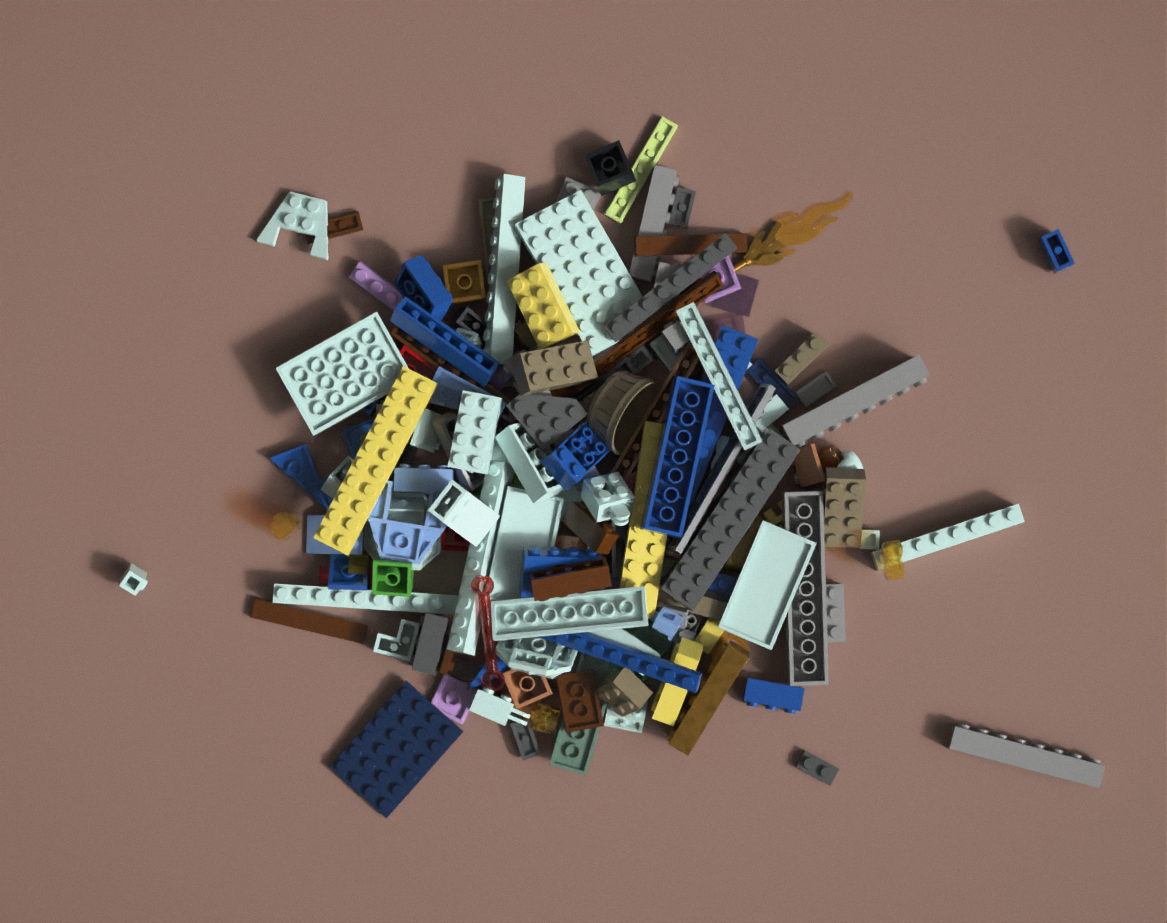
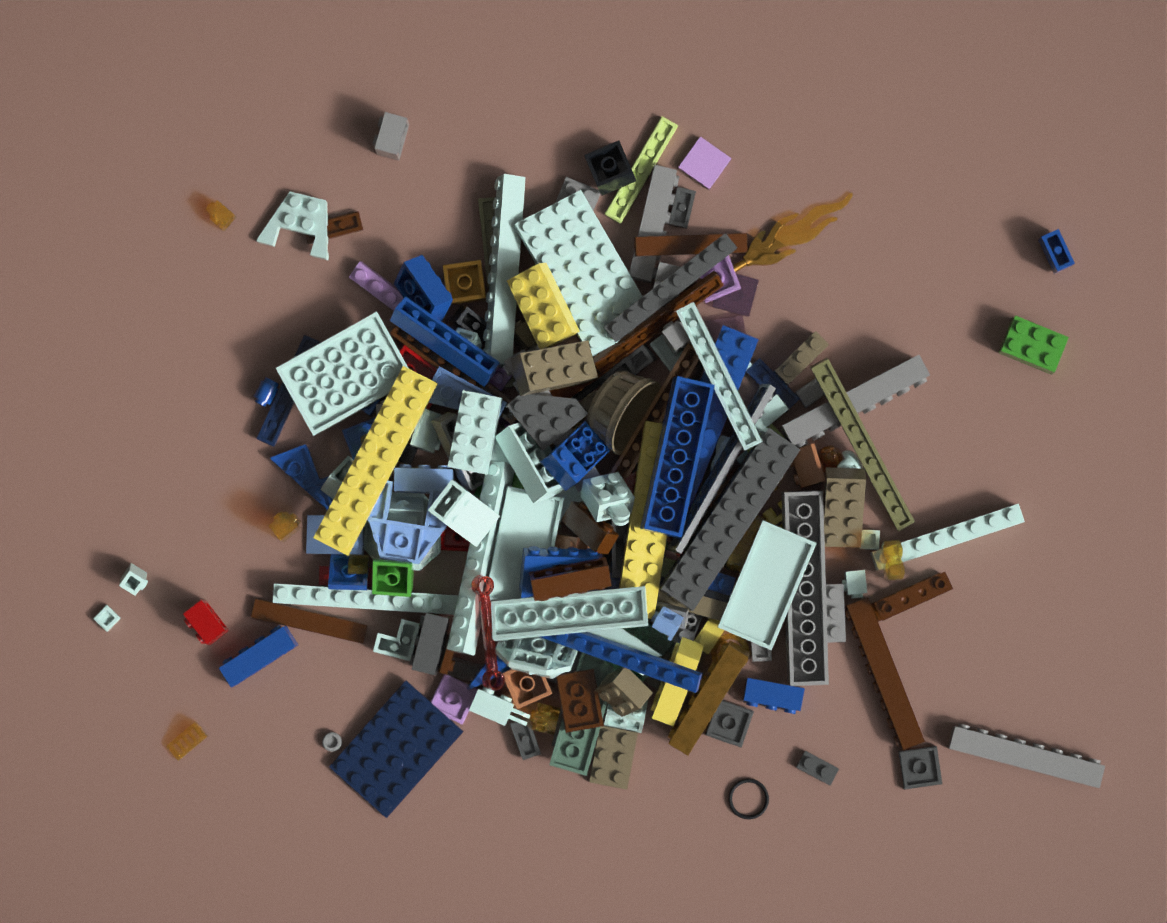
(107, 618): none -> light aqua tile
(203, 735): none -> clear yellow slope
(205, 622): none -> red brick
(220, 214): none -> clear yellow brick
(258, 656): none -> blue brick
(266, 392): none -> blue brick
(282, 404): none -> dark blue plate
(332, 741): none -> light grey tile
(391, 136): none -> light grey brick
(613, 757): none -> dark tan plate
(704, 163): none -> lavender tile
(730, 723): none -> dark grey tile
(748, 781): none -> black tyre
(760, 653): none -> light grey plate
(855, 583): none -> light aqua brick
(862, 444): none -> olive plate
(884, 673): none -> reddish brown brick
(911, 596): none -> reddish brown fence
(920, 767): none -> dark grey tile
(1033, 345): none -> bright green brick

